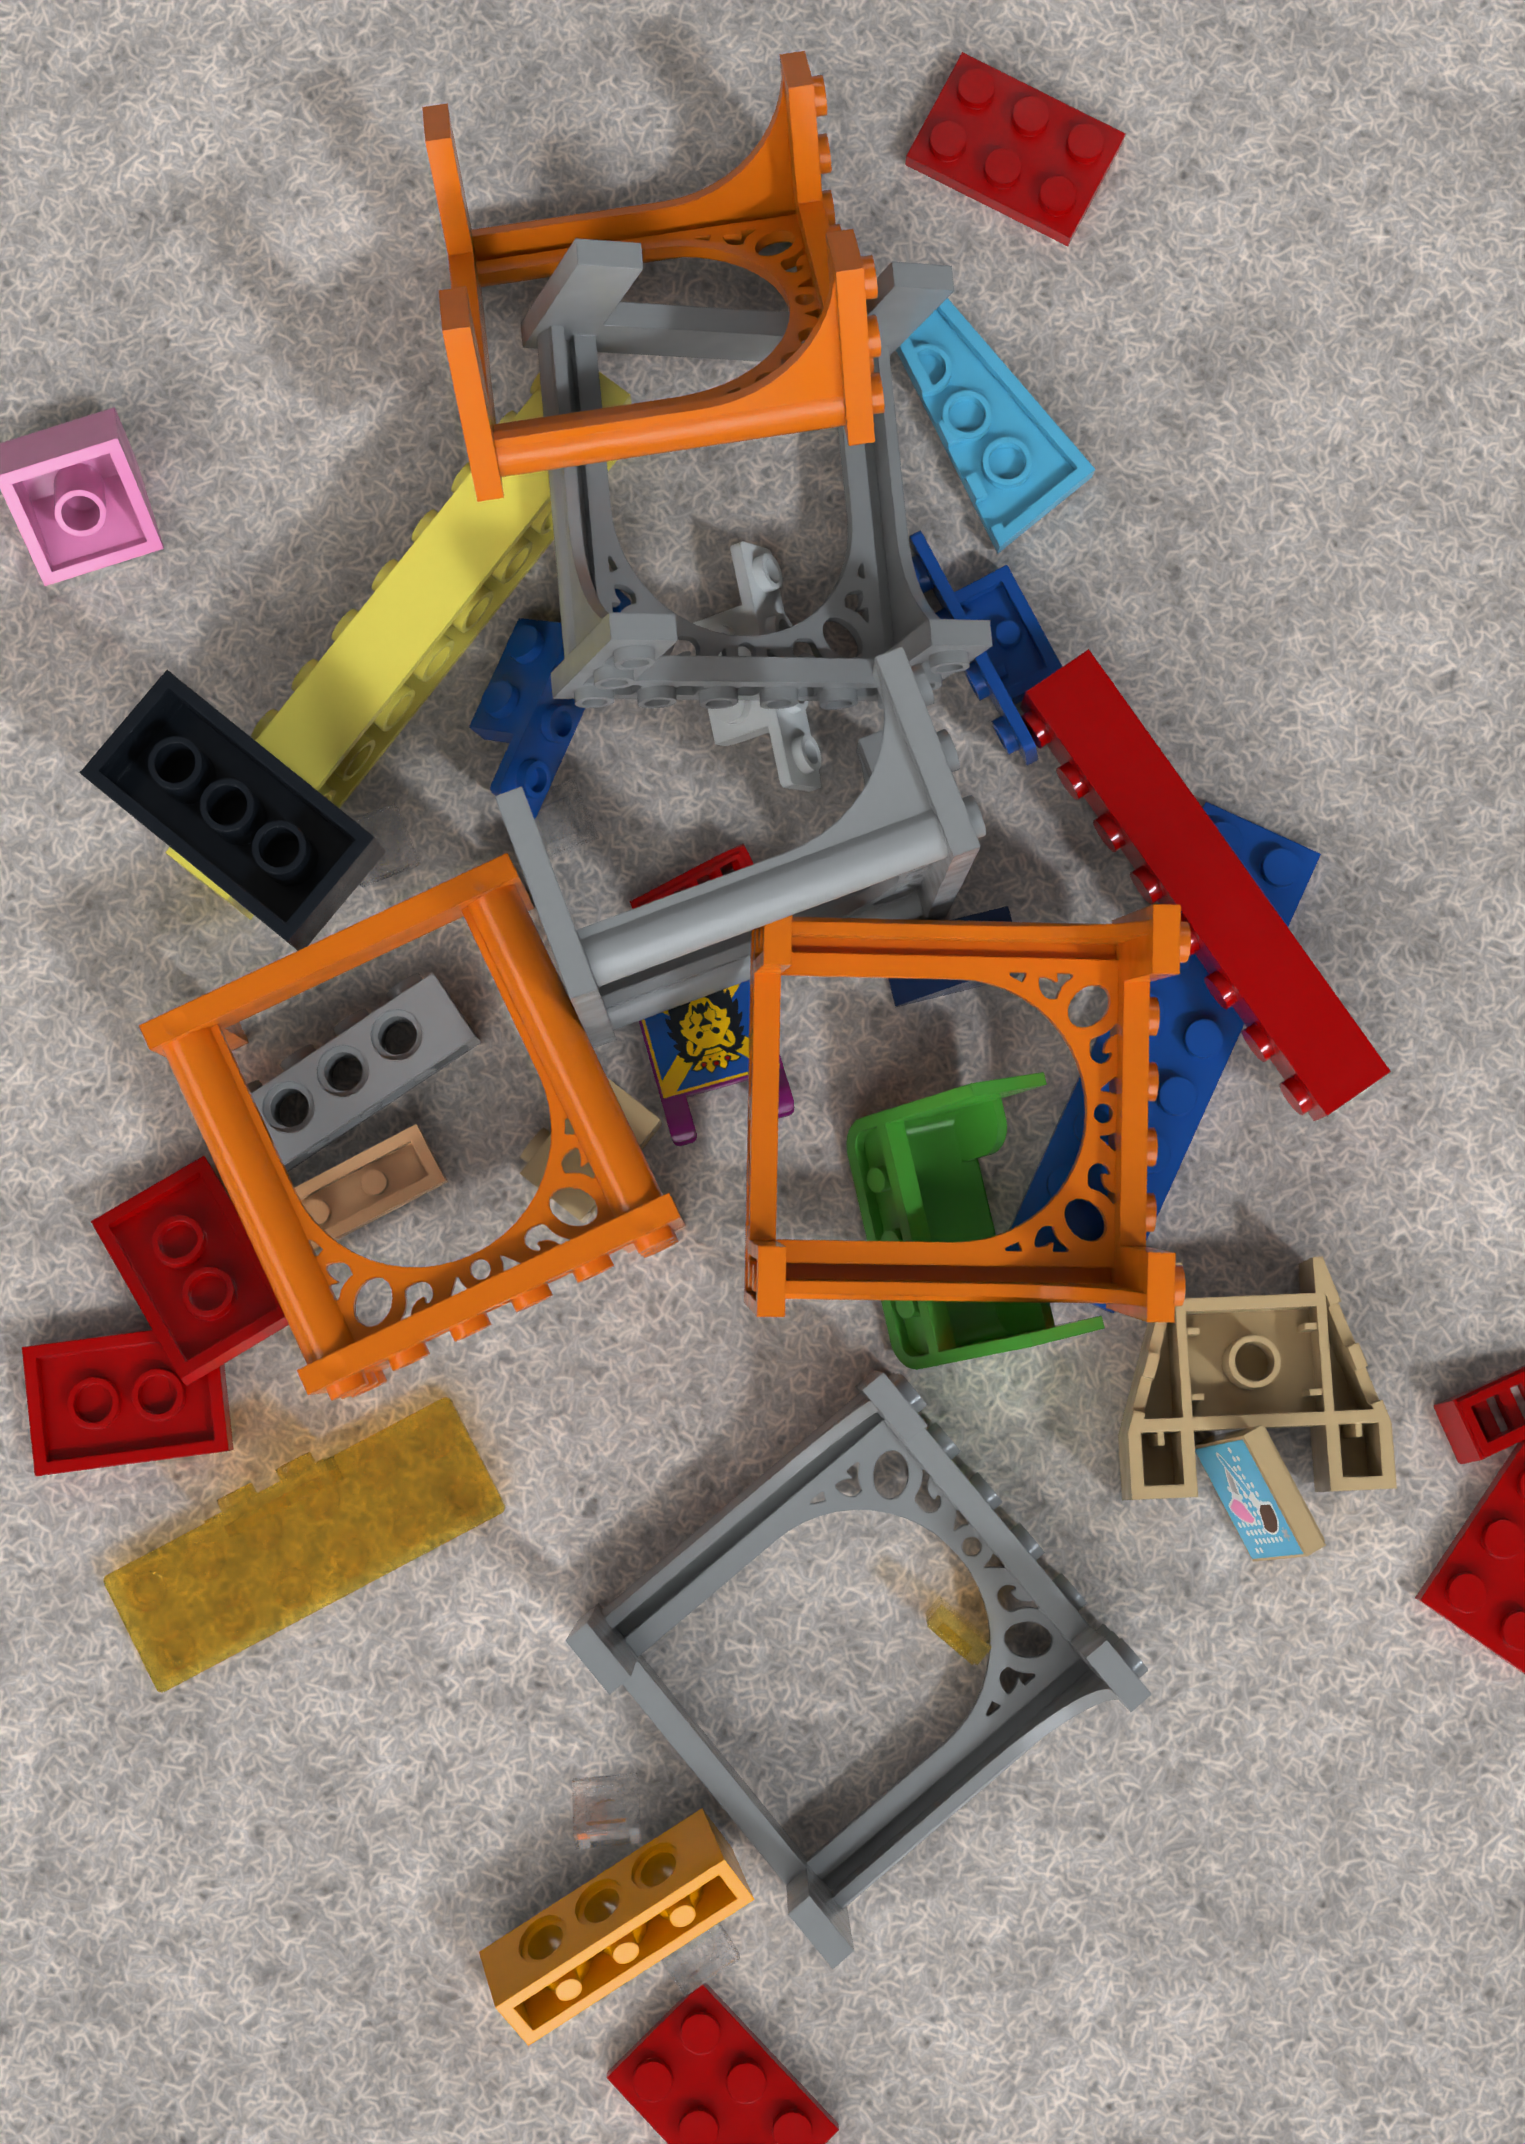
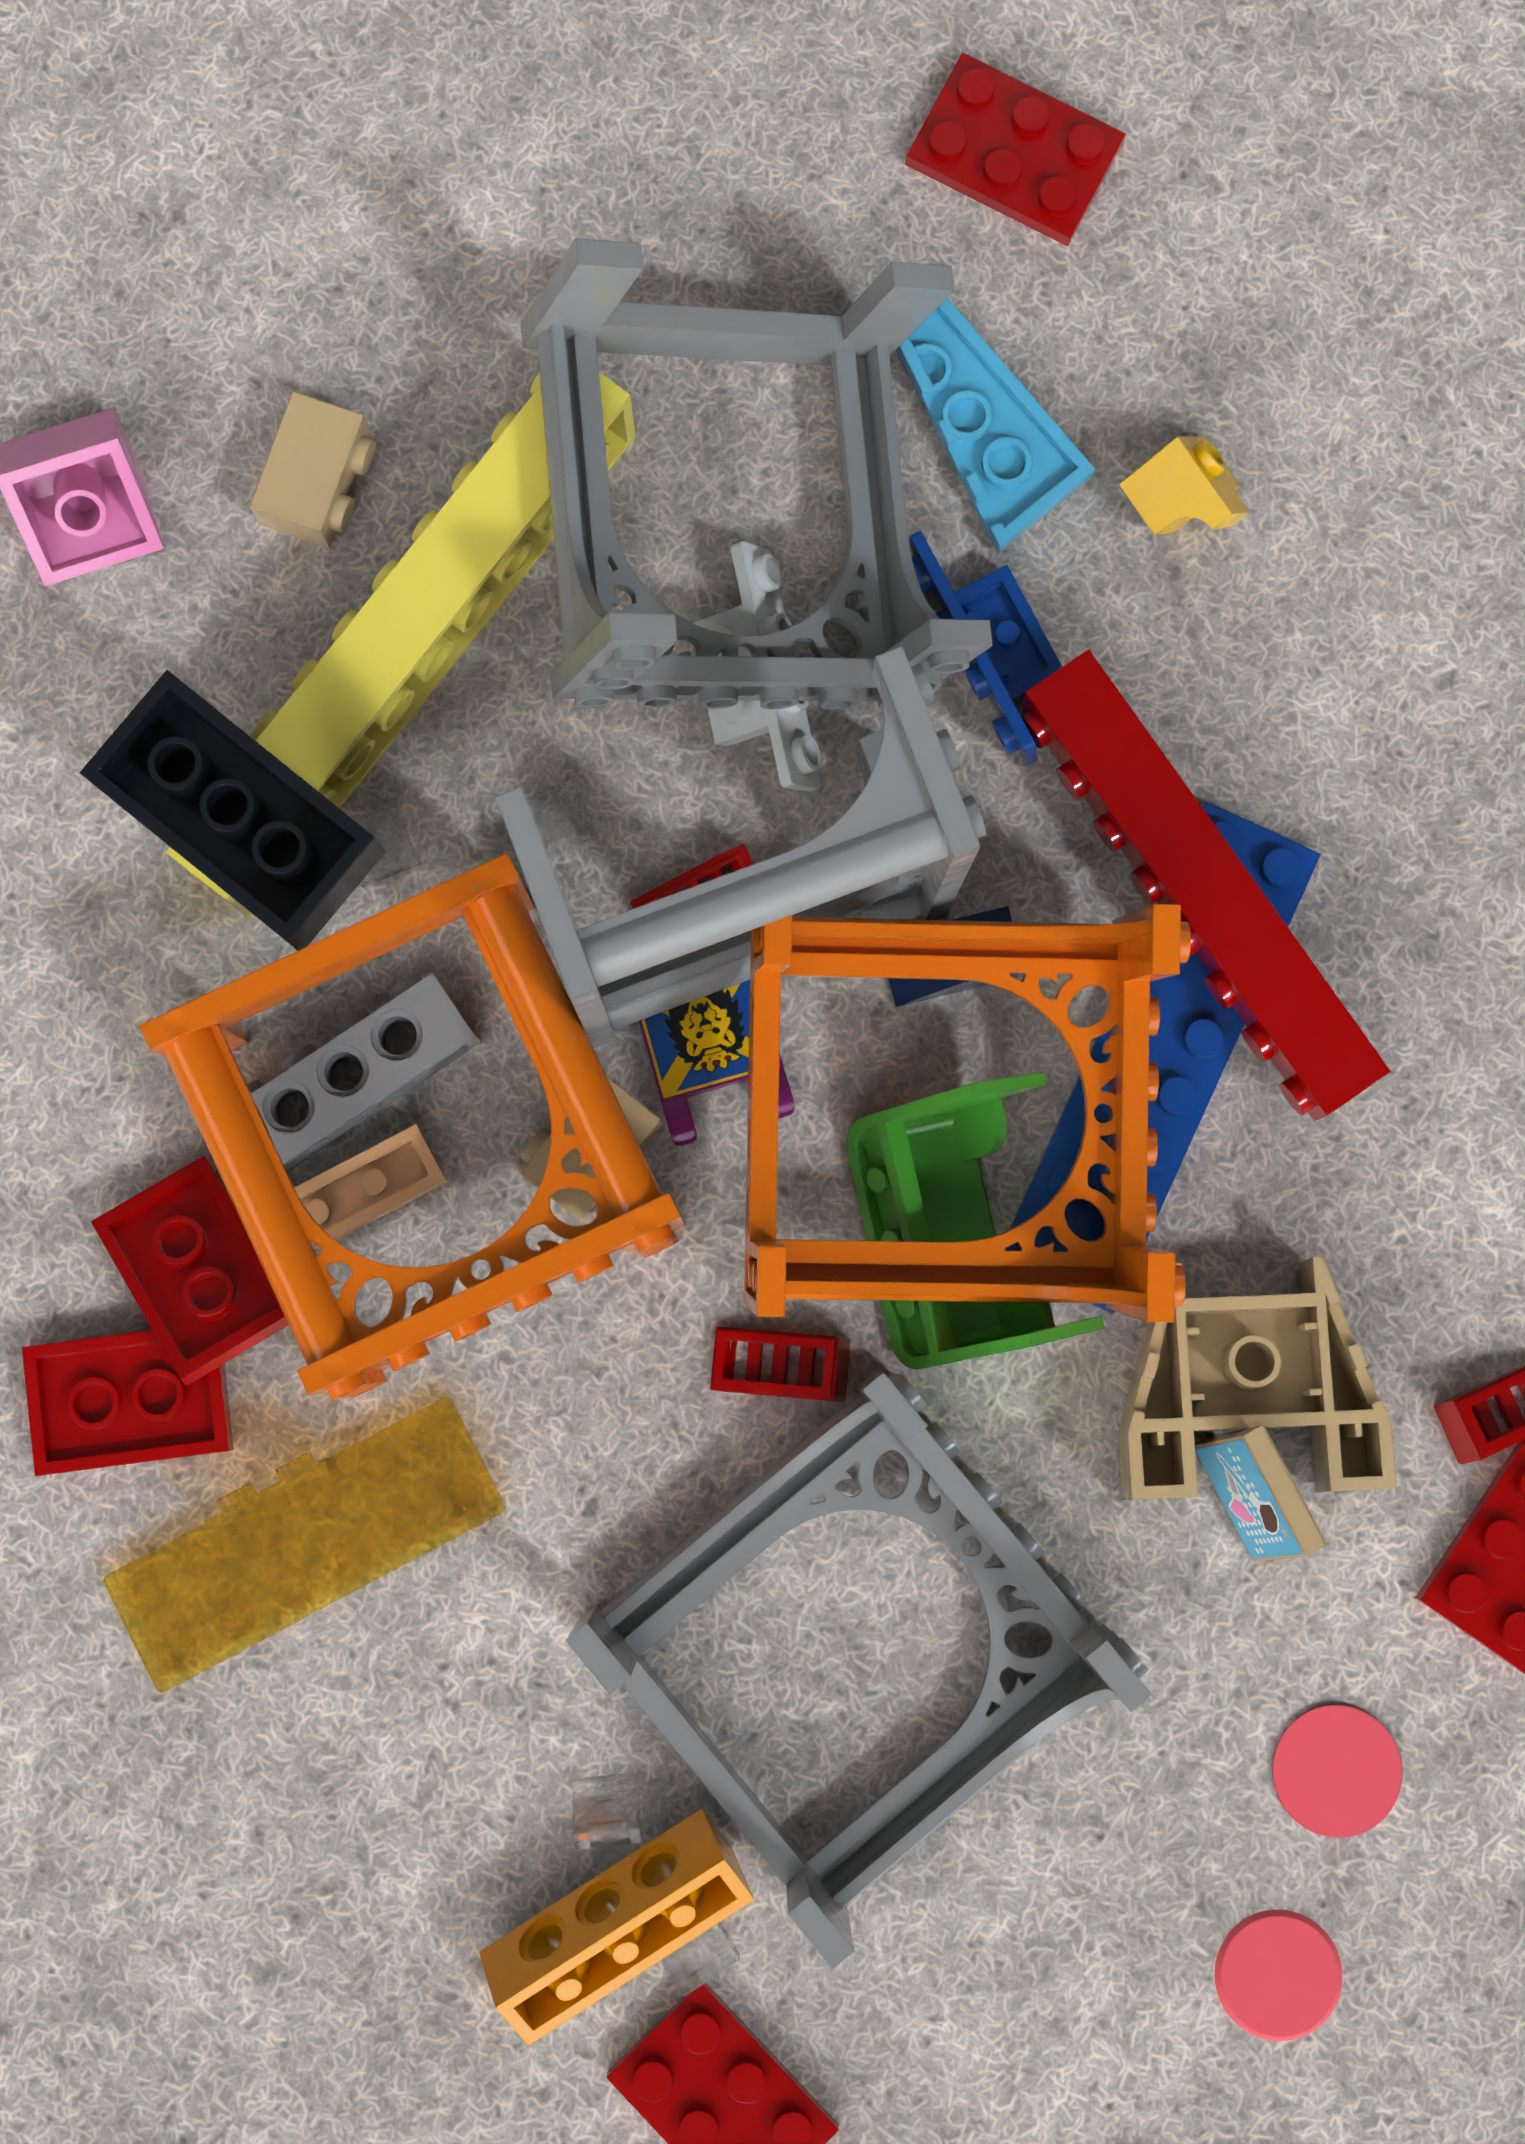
(313, 470): none -> tan brick
(523, 713): blue bracket -> none
(760, 203): orange arch -> none
(834, 1369): none -> red slope
(957, 1631): clear yellow tile -> none
(1183, 484): none -> yellow brick
(1278, 1975): none -> coral piece
(1337, 1771): none -> coral piece

